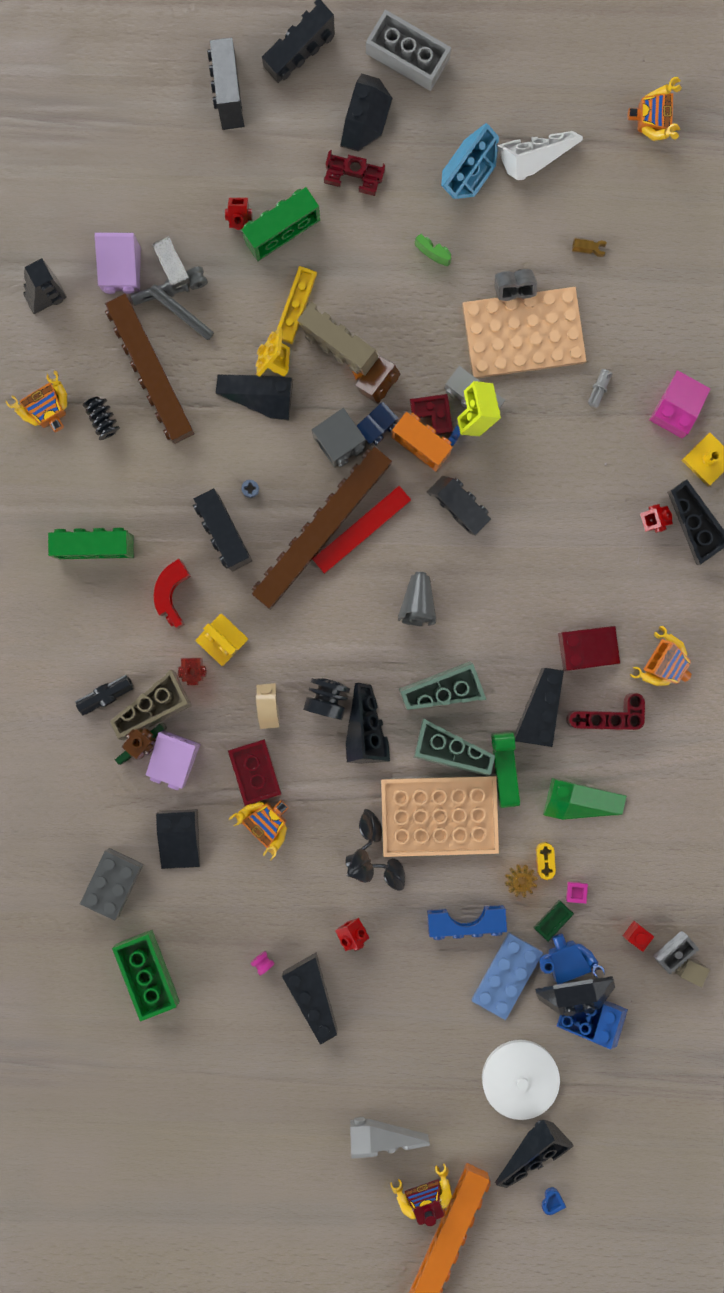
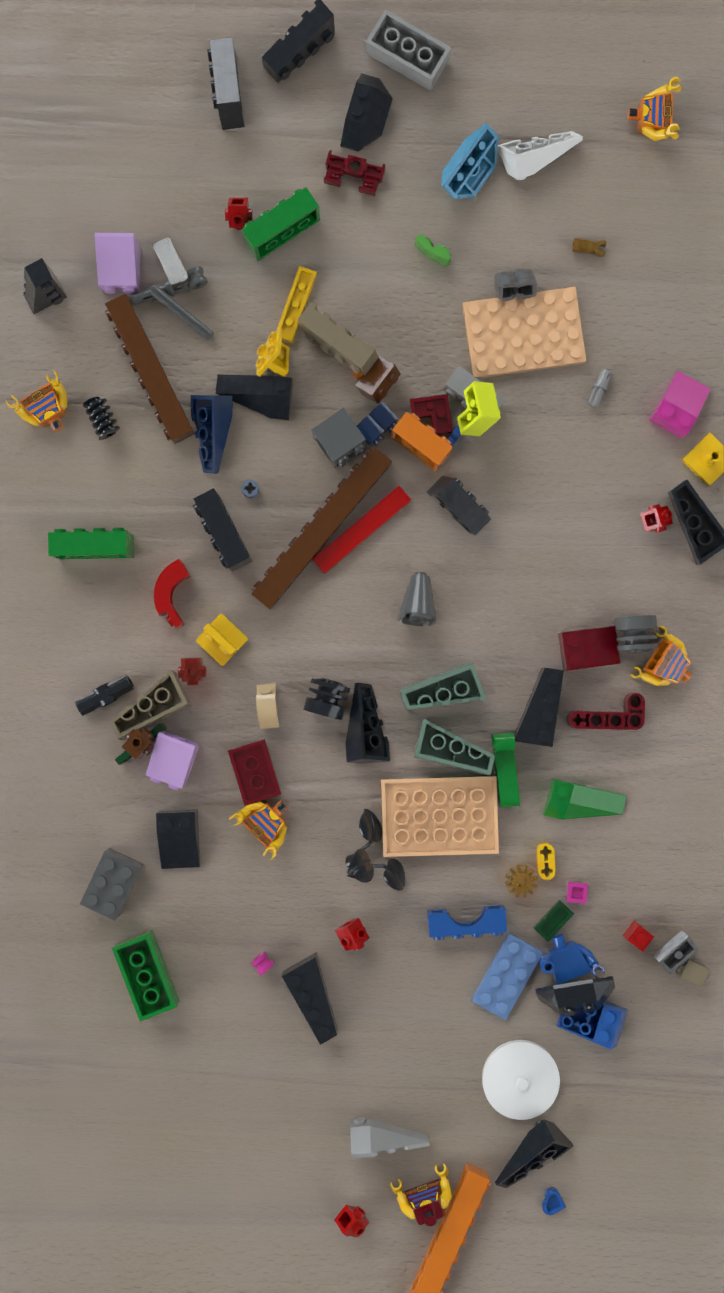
(213, 421): none -> dark blue wedge
(352, 1221): none -> red brick
(636, 633): none -> dark grey wheel

